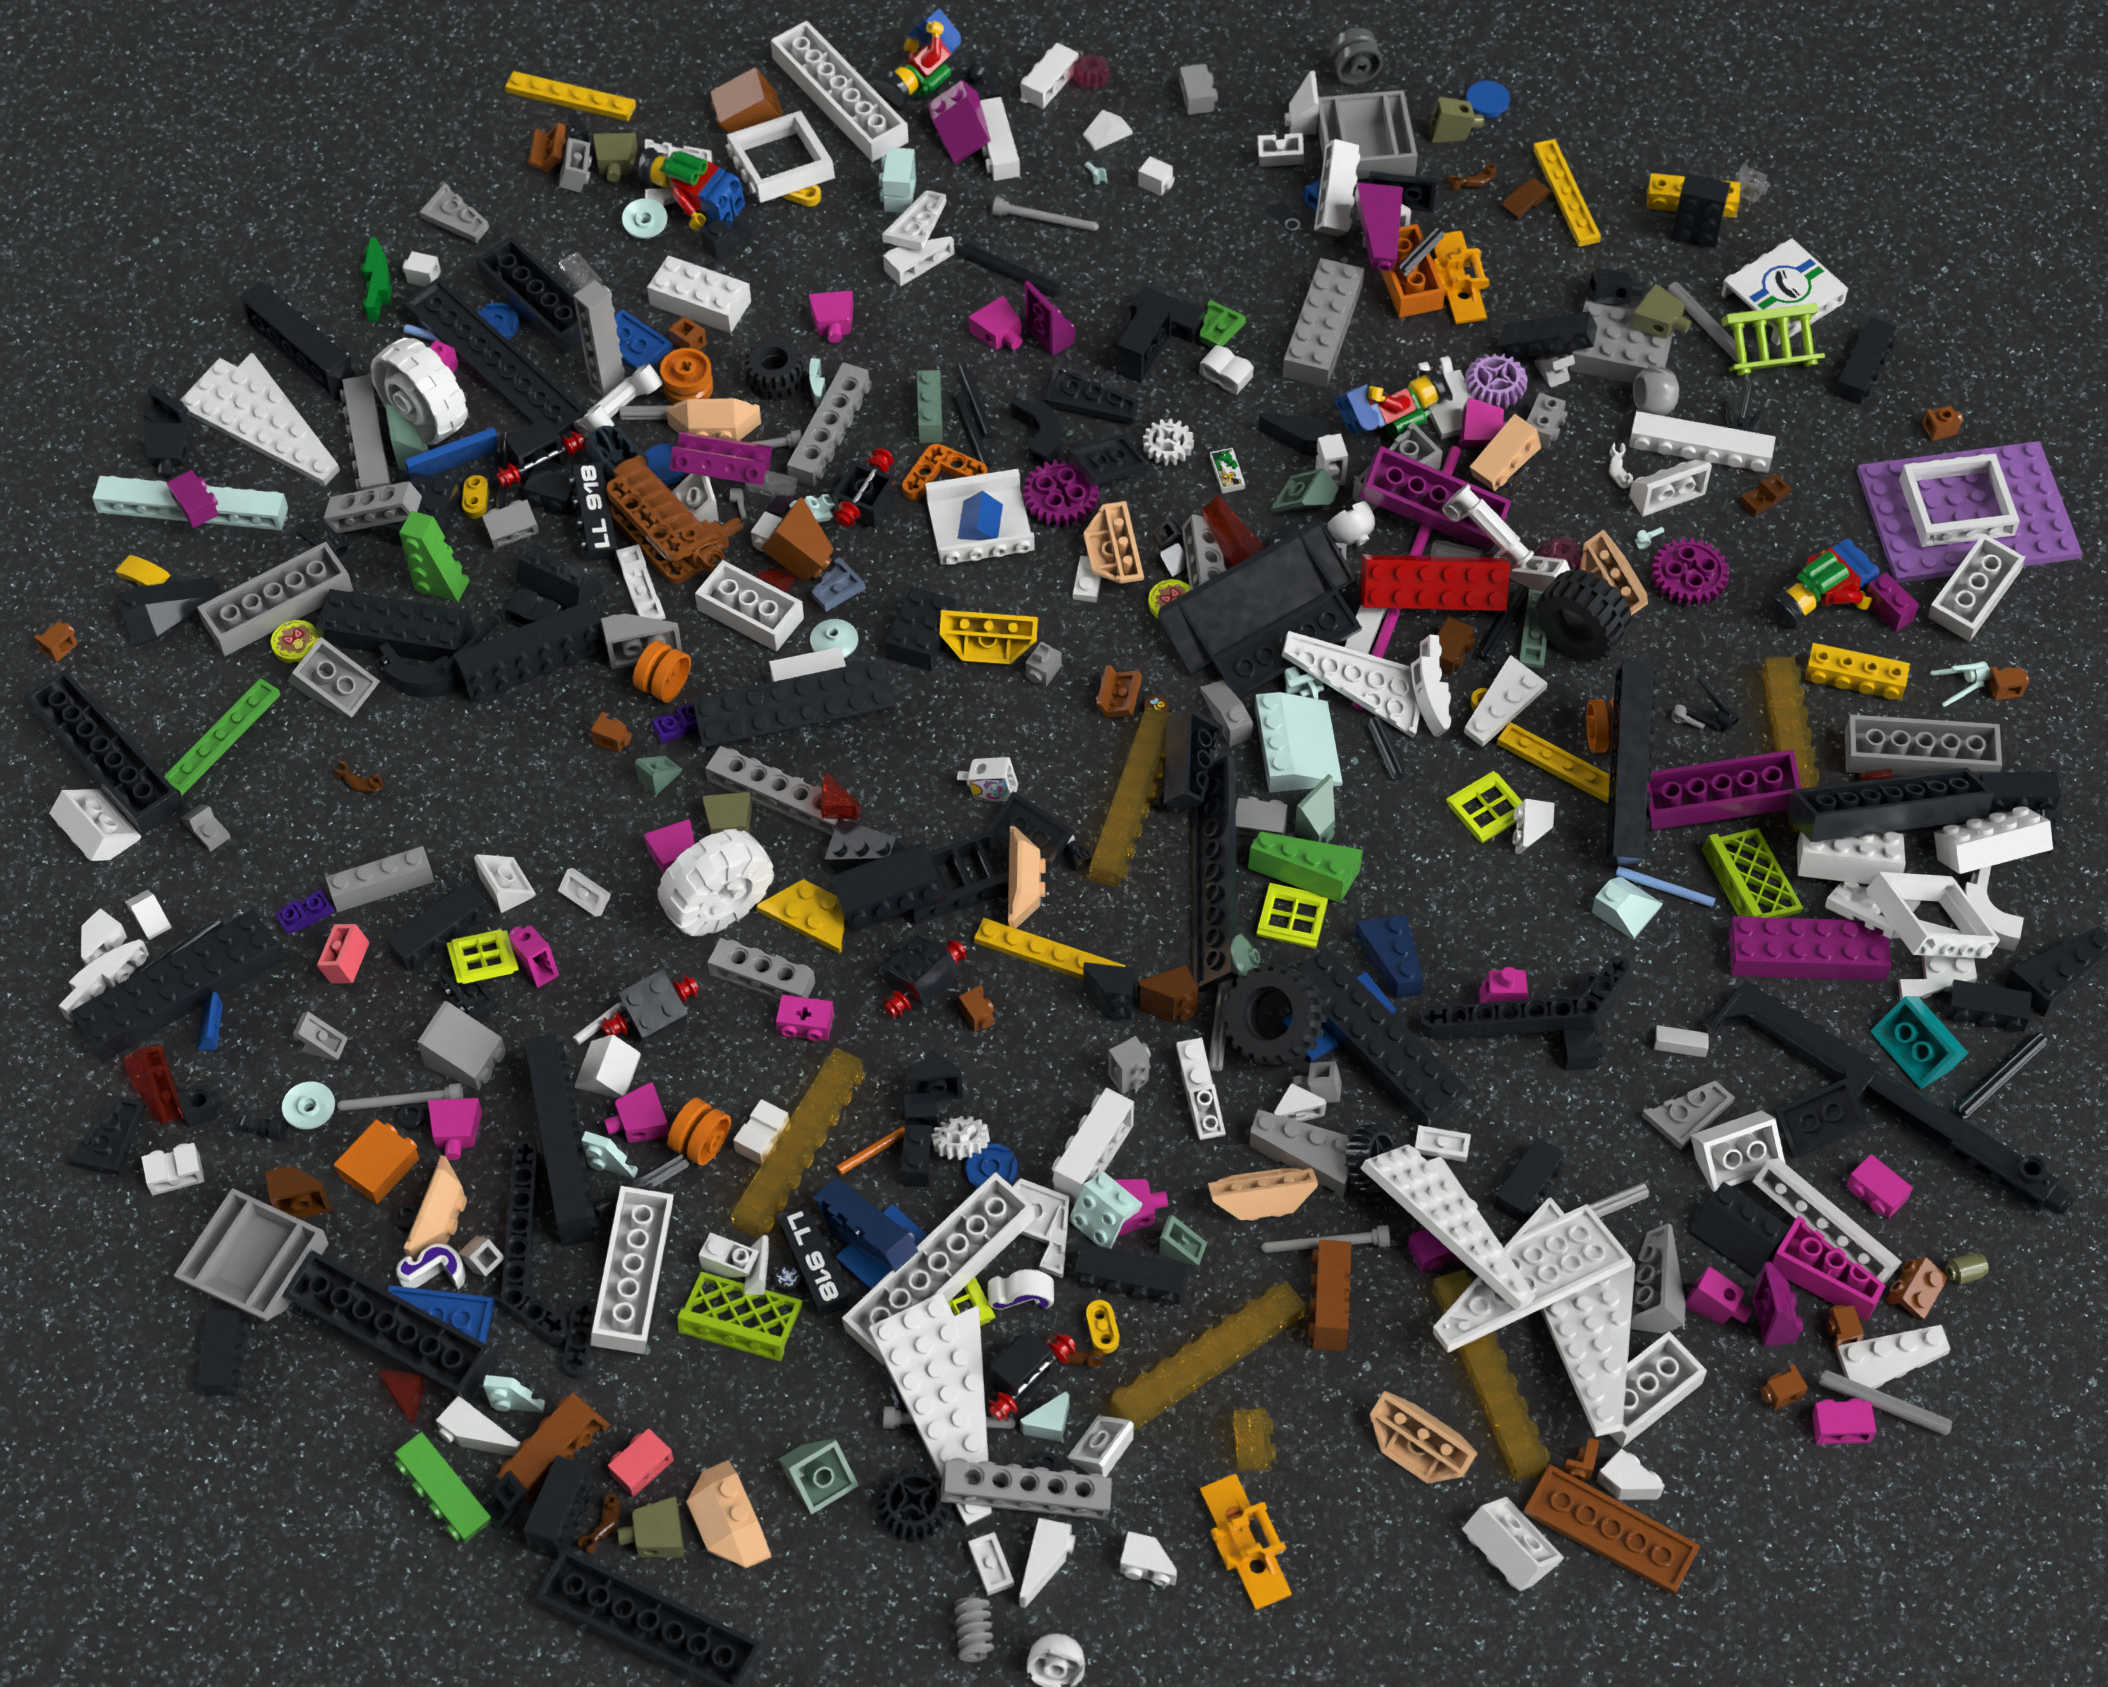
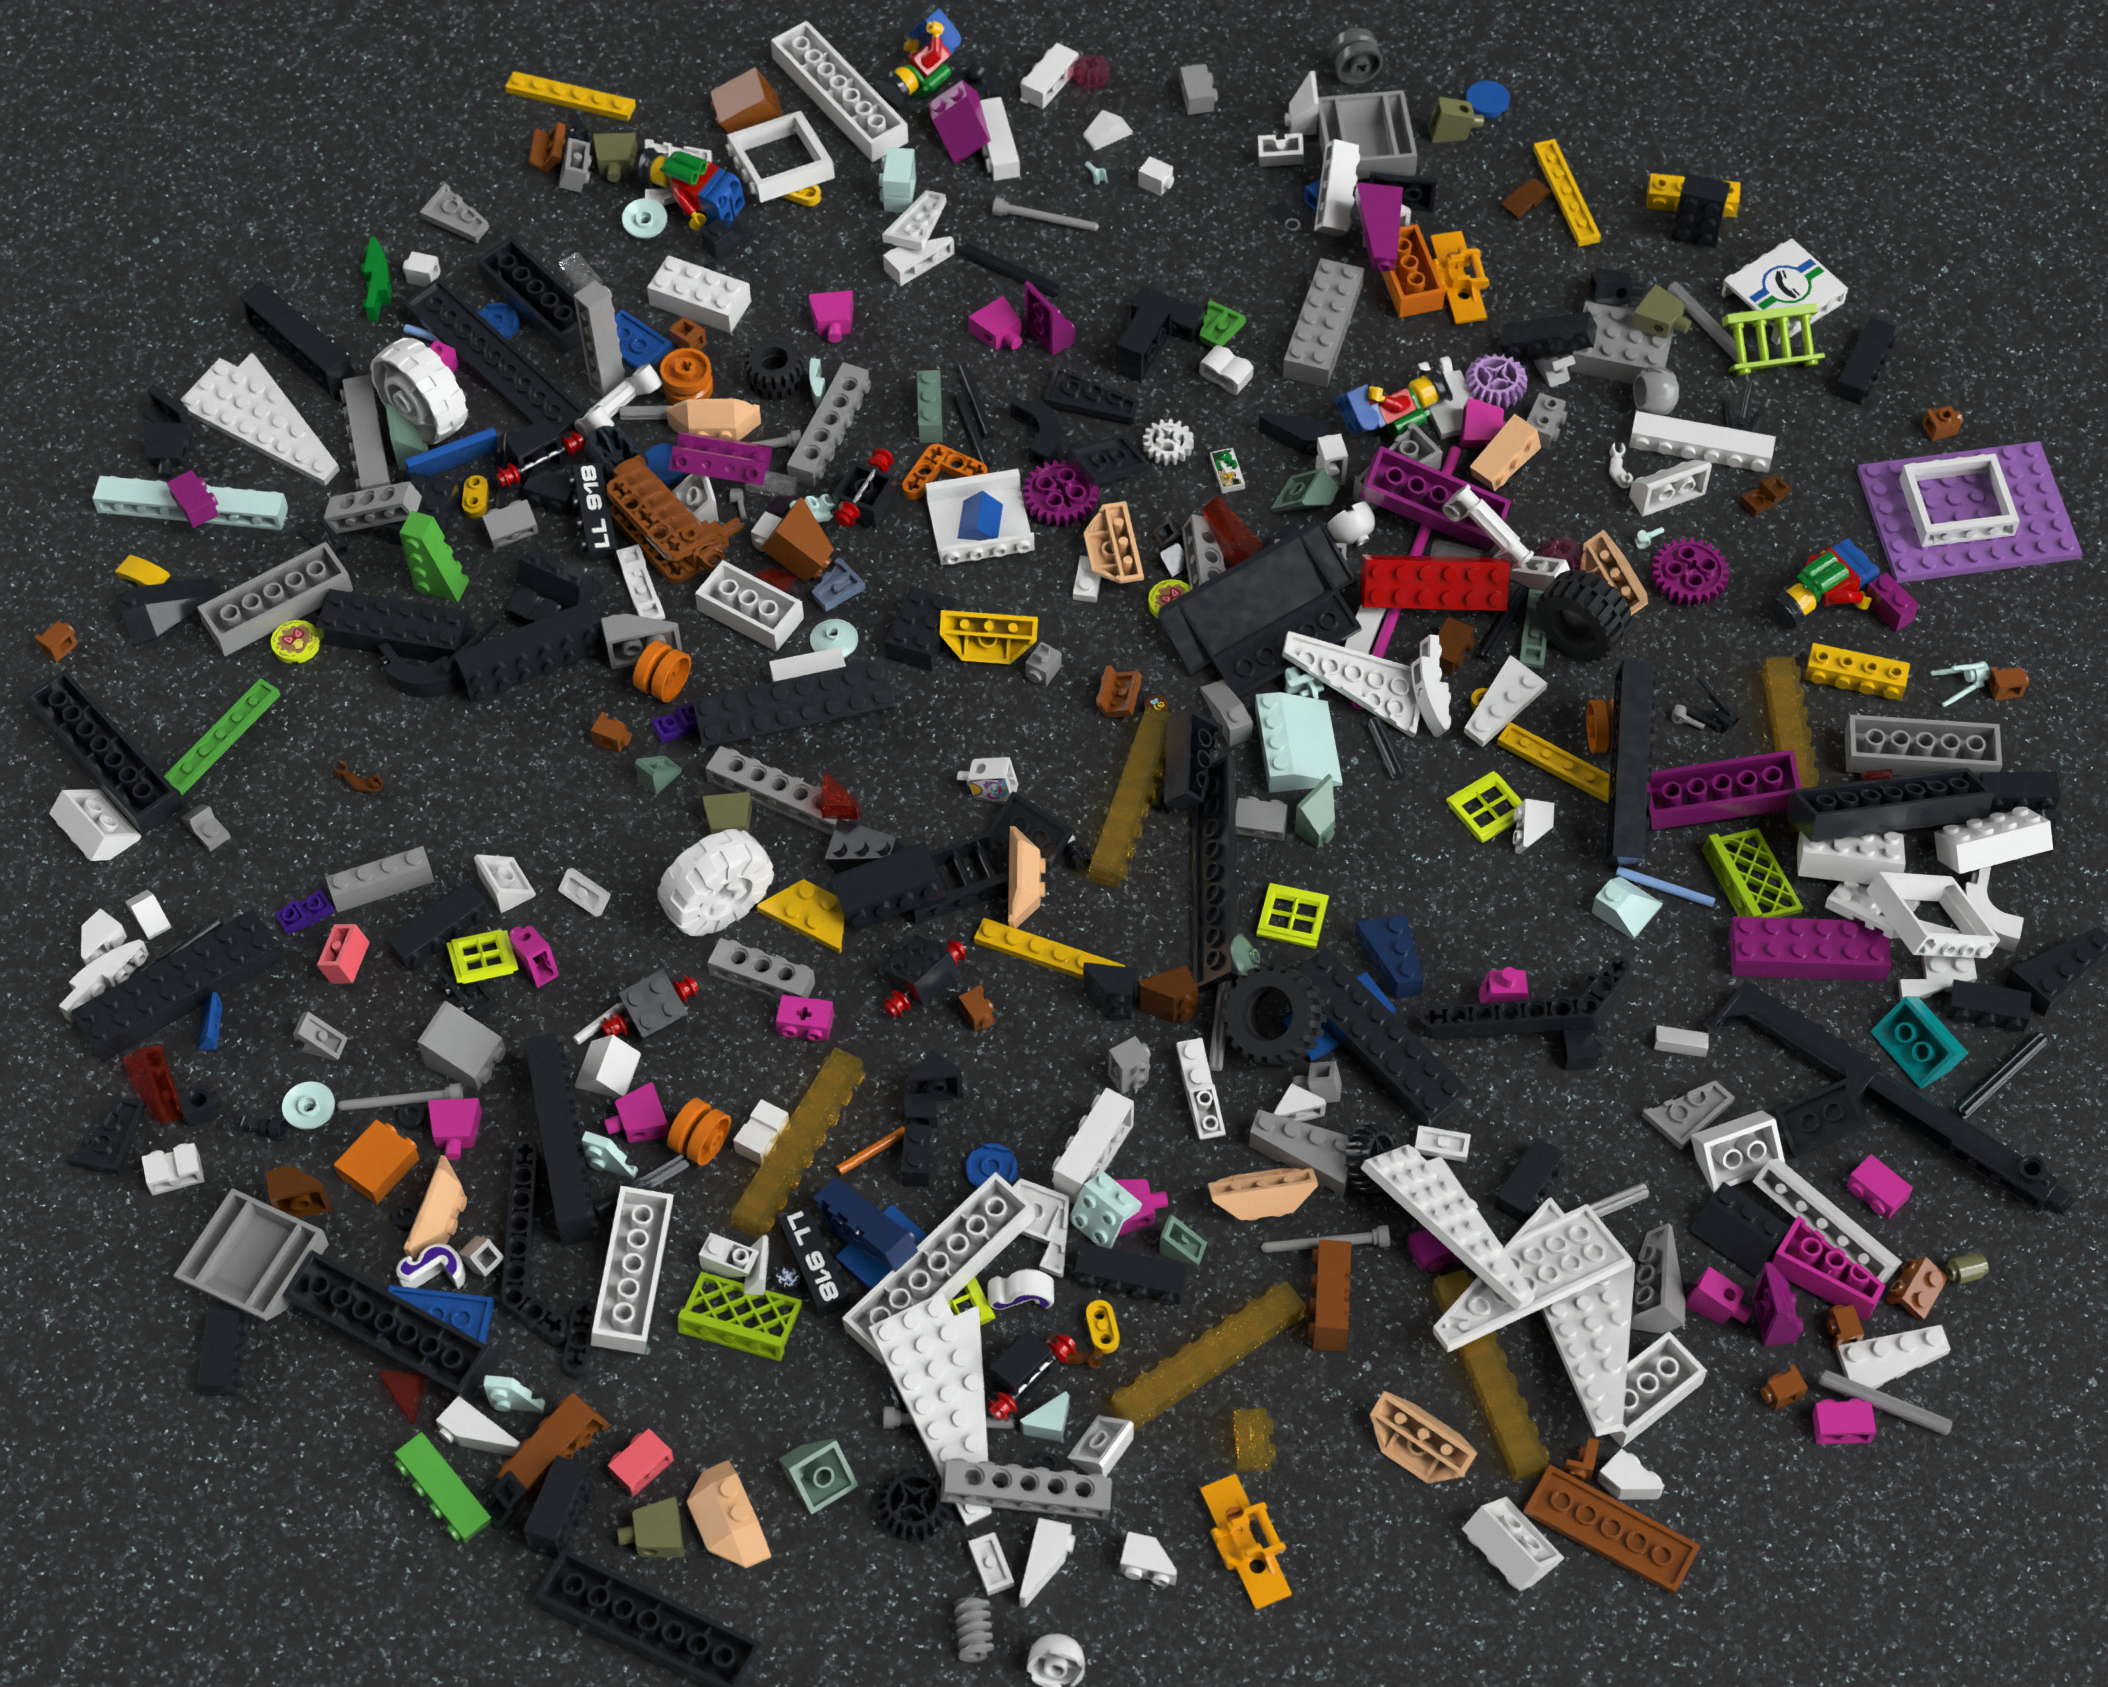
(333, 679): light grey slope -> none
(608, 1523): reddish brown arm -> none
(669, 843): dark pink torso -> none
(960, 1137): white gear -> none
(1306, 864): bright green wedge -> none
(1420, 251): axle -> none
(1478, 180): reddish brown arm -> none
(1751, 182): clear brick -> none
(1976, 587): white brick -> none

